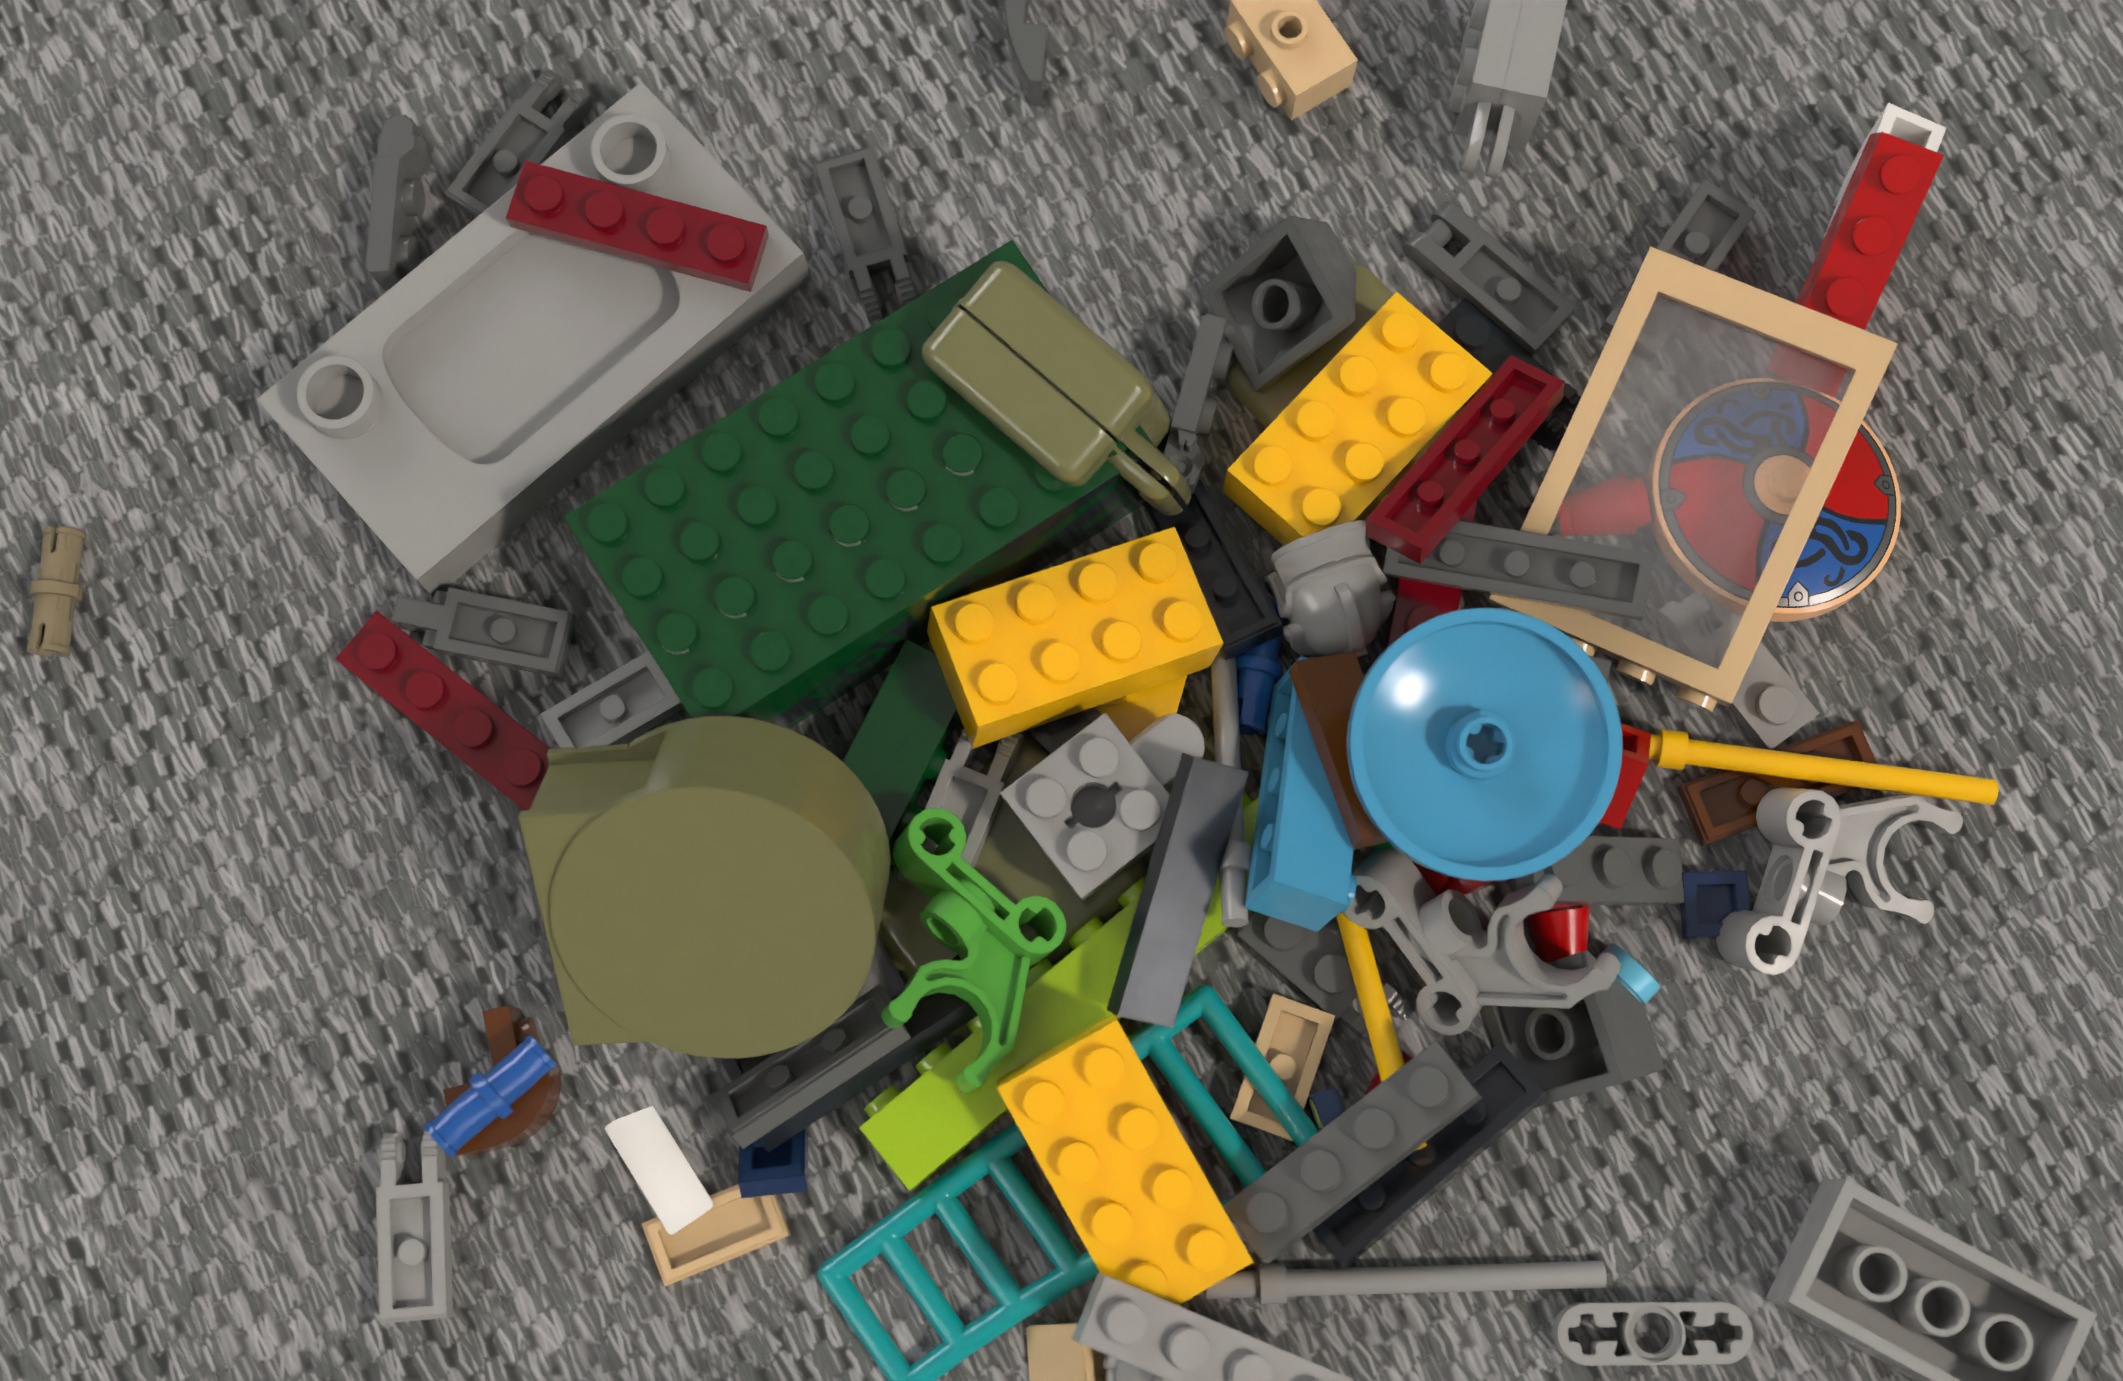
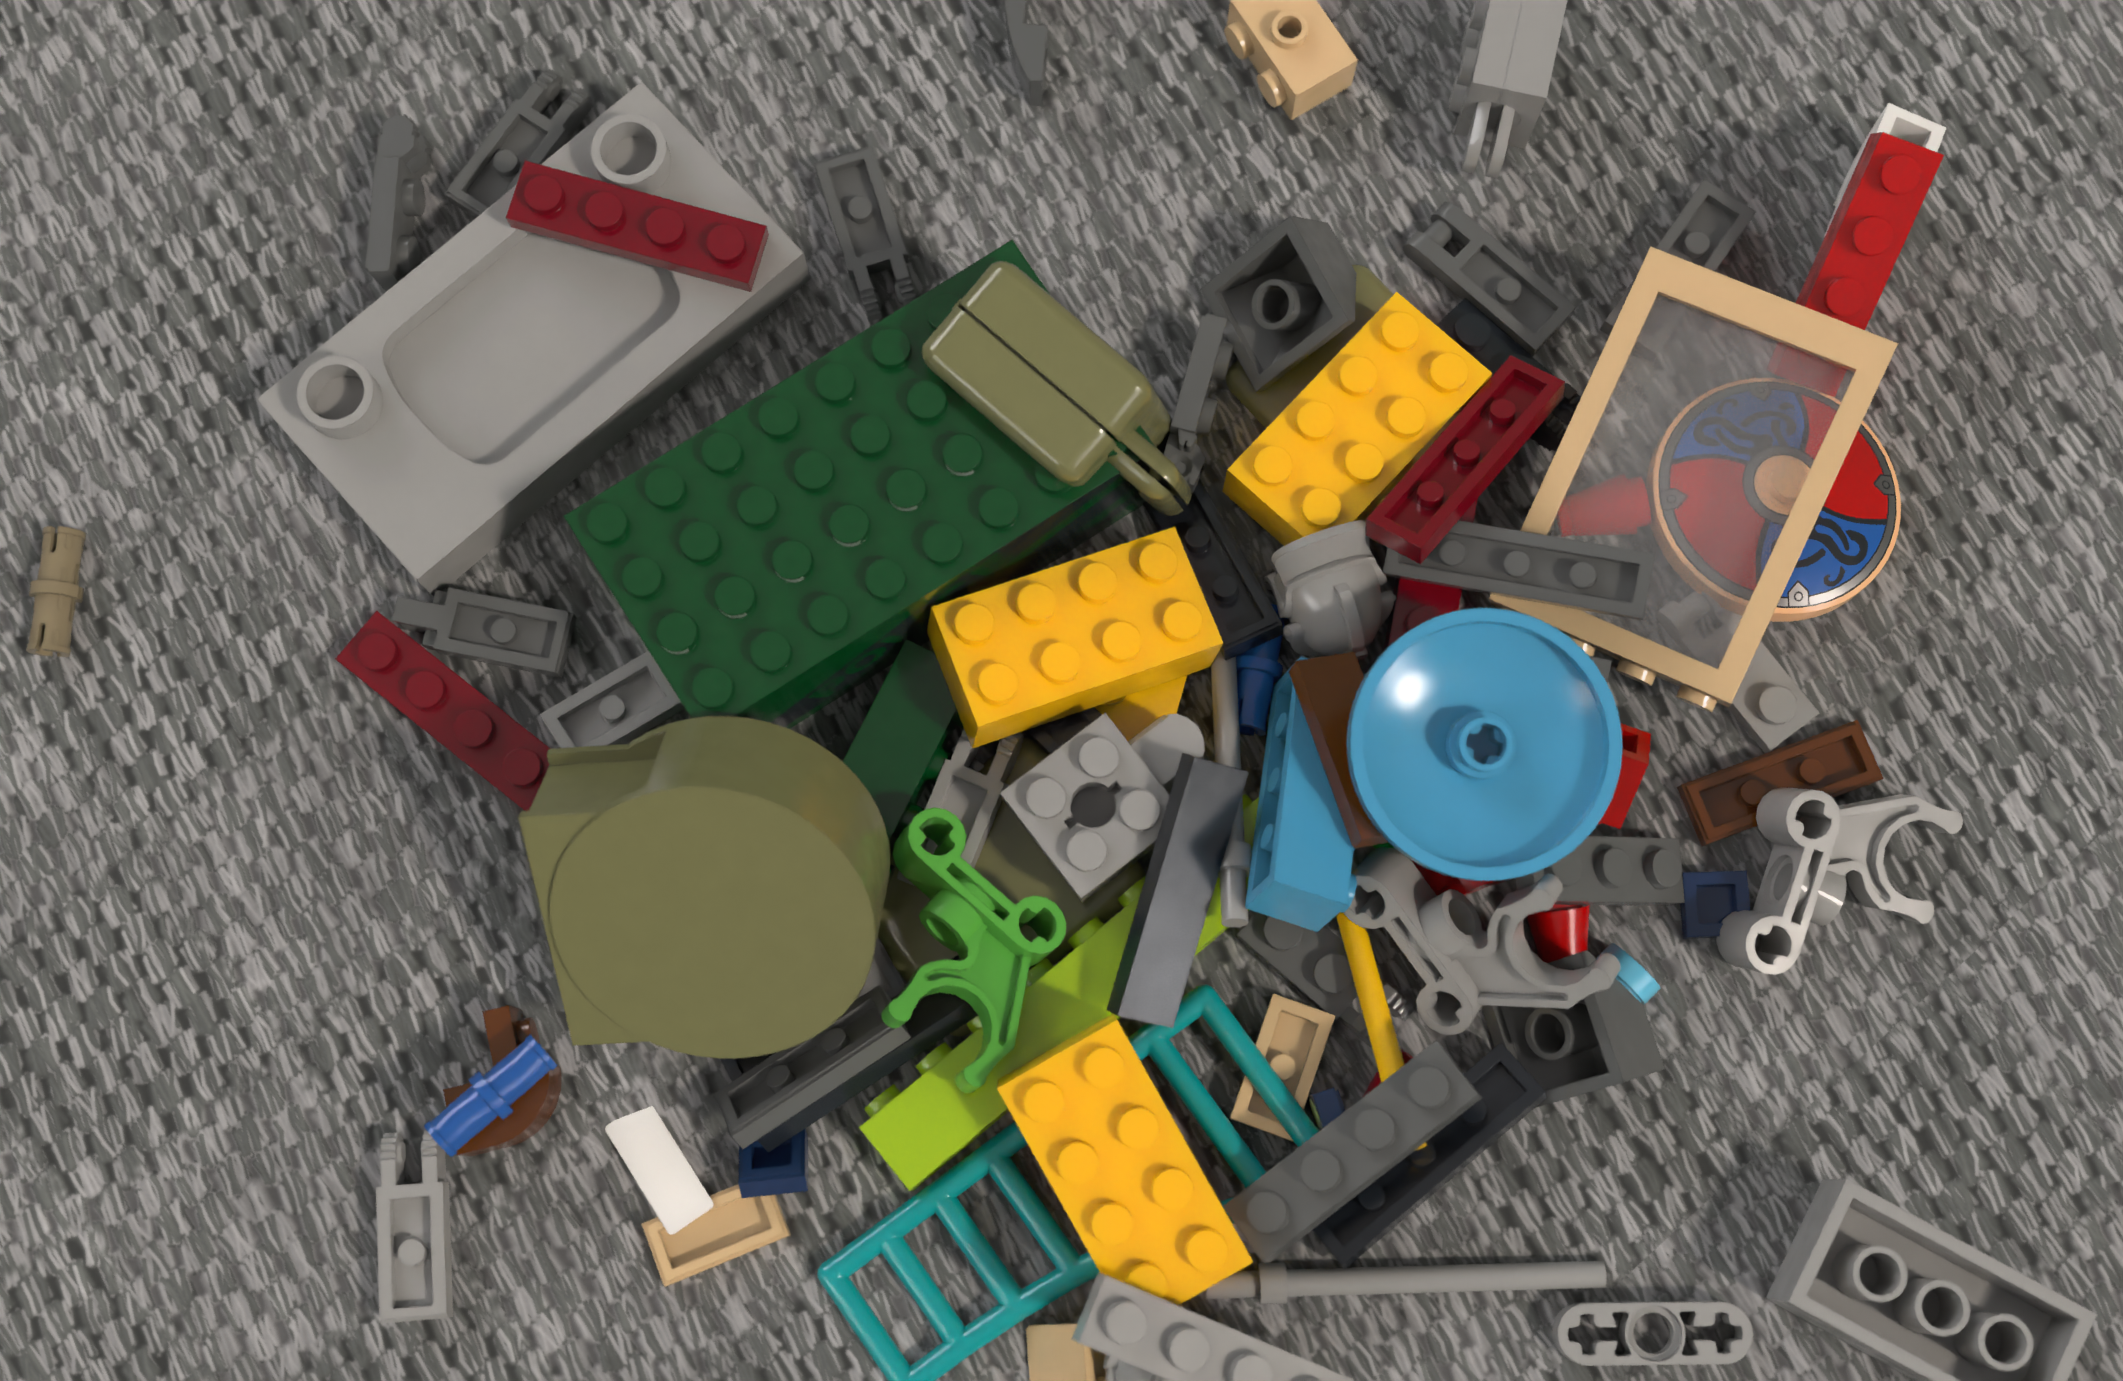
(1674, 749): yellow bar -> none

